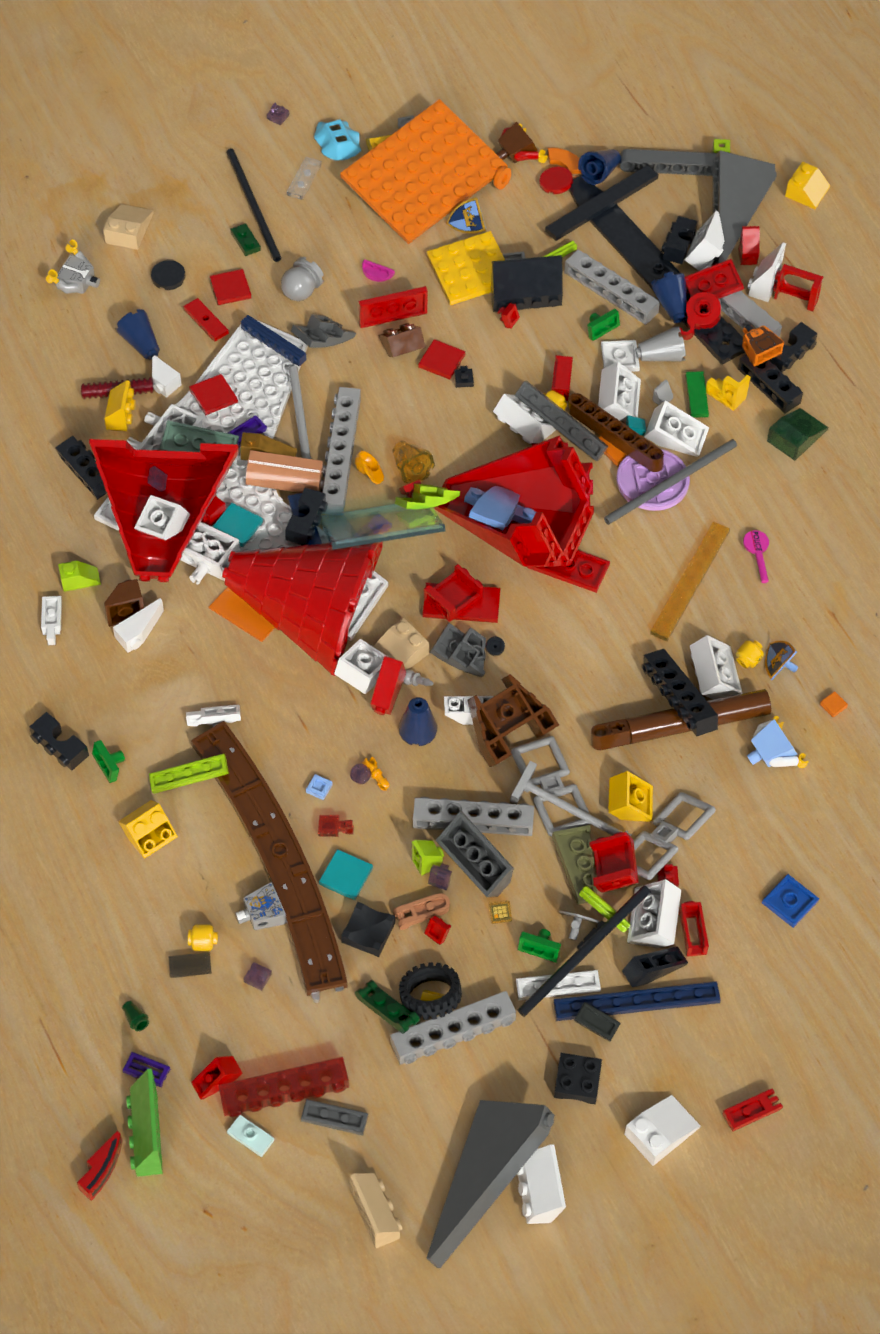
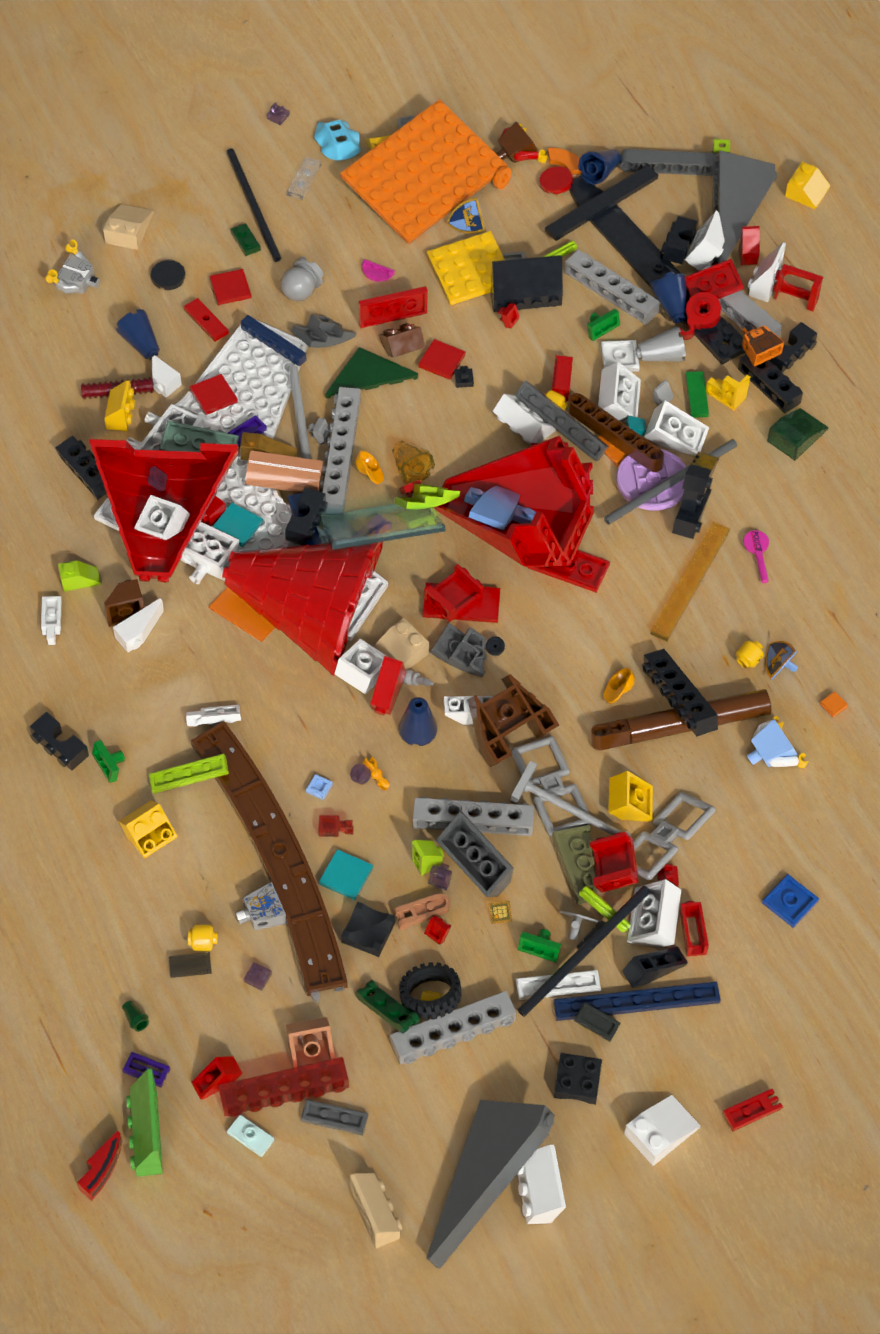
(310, 1041): none -> nougat slope
(320, 430): none -> light grey tile
(368, 372): none -> dark green tile
(618, 684): none -> light orange cap
(695, 495): none -> black wedge
(715, 668): white slope -> none

